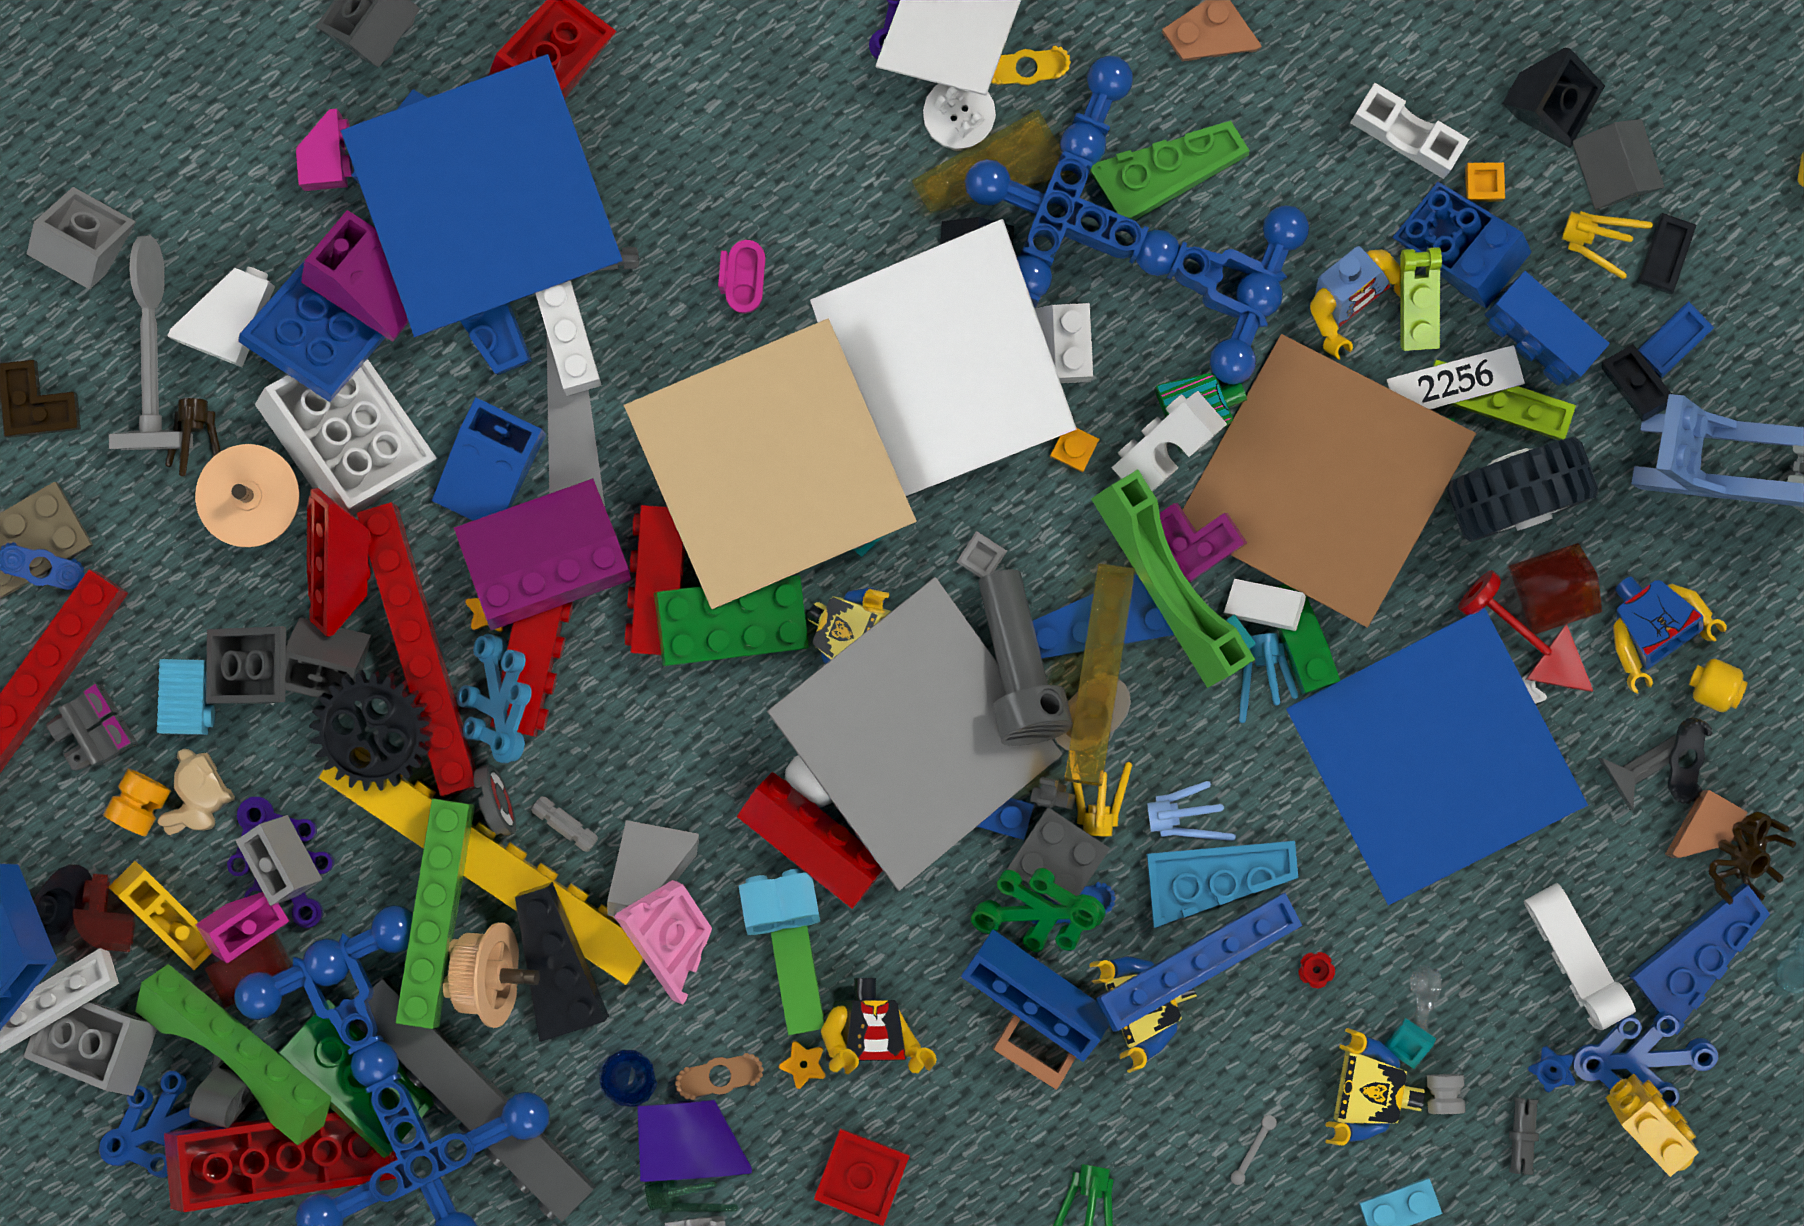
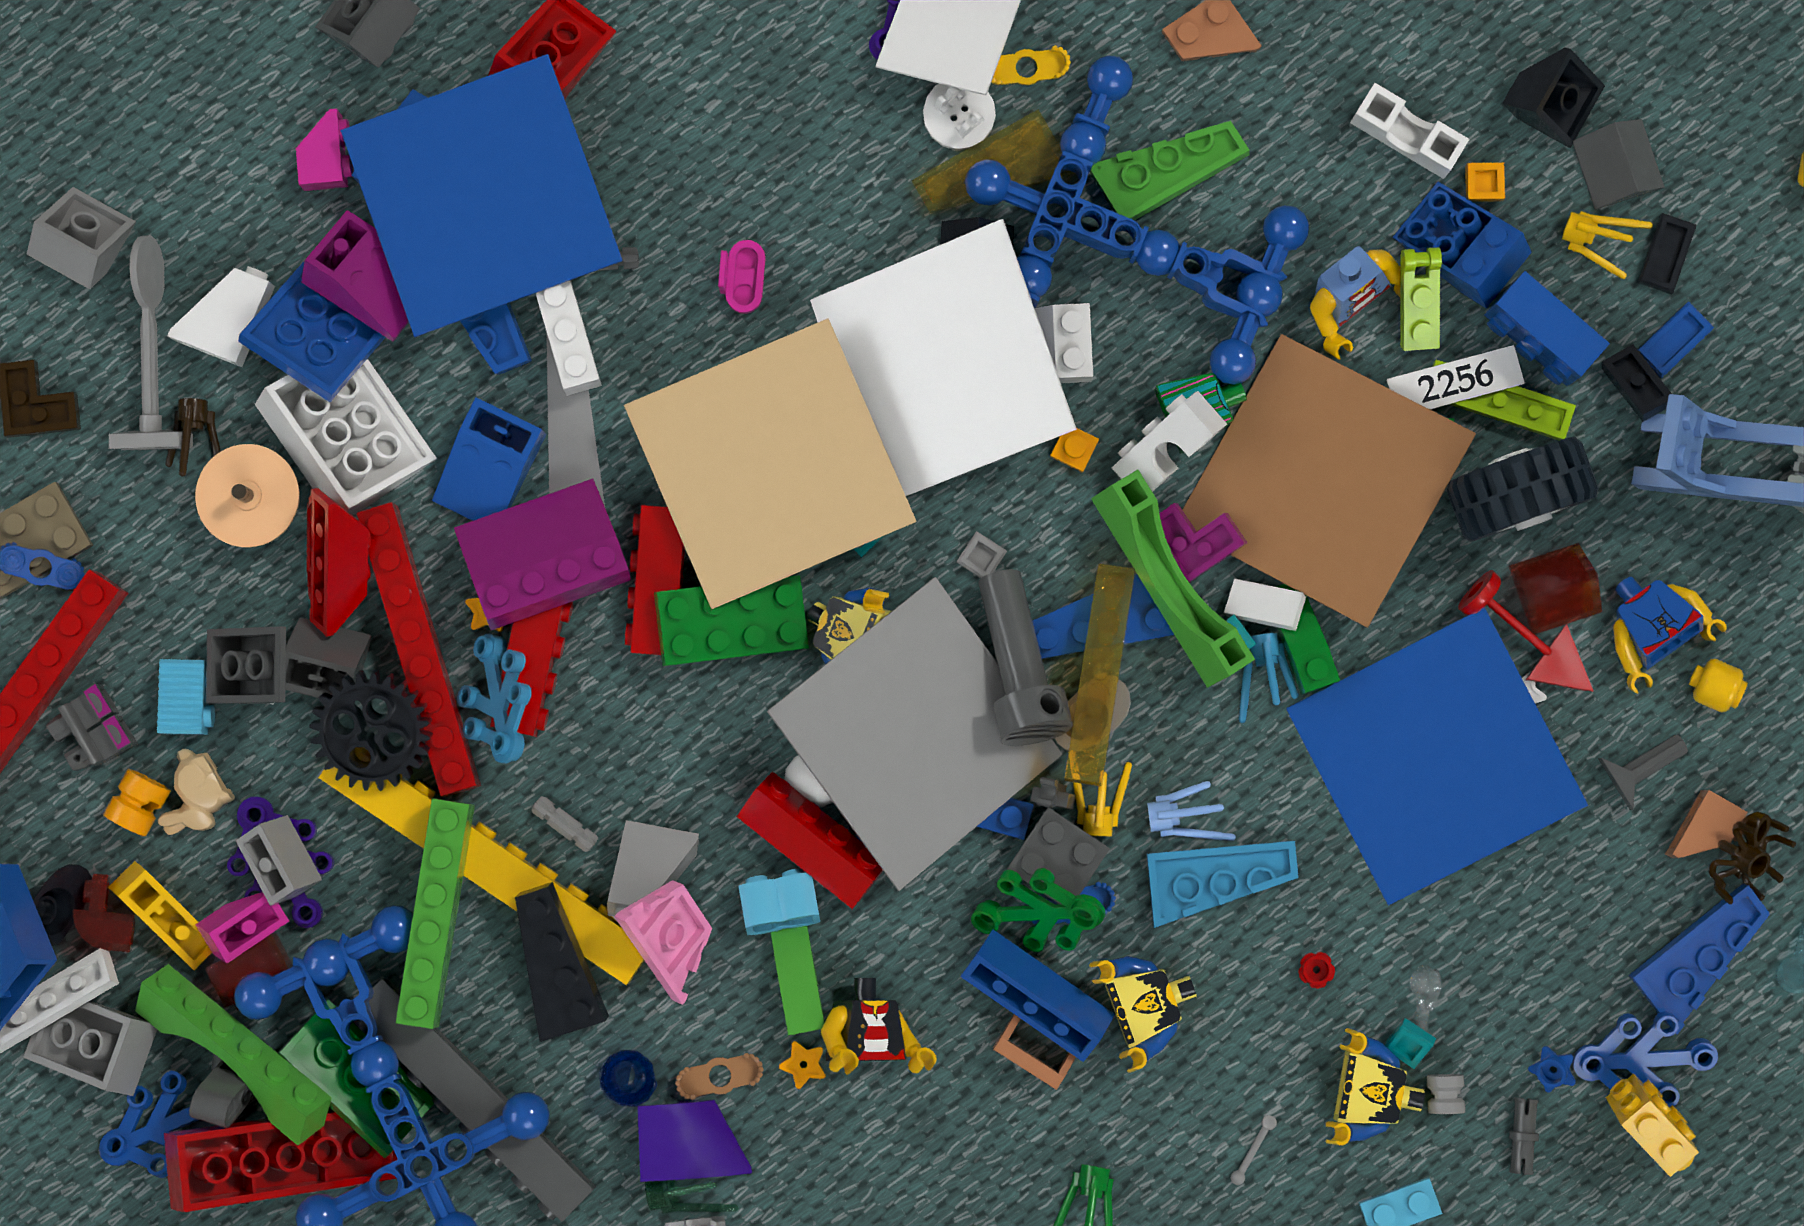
(486, 974): light nougat piece -> none
(496, 801): dark grey tile -> none
(861, 1177): red plate -> none
(1198, 962): blue plate -> none
(1578, 958): white beam -> none
(1683, 780): black piece -> none

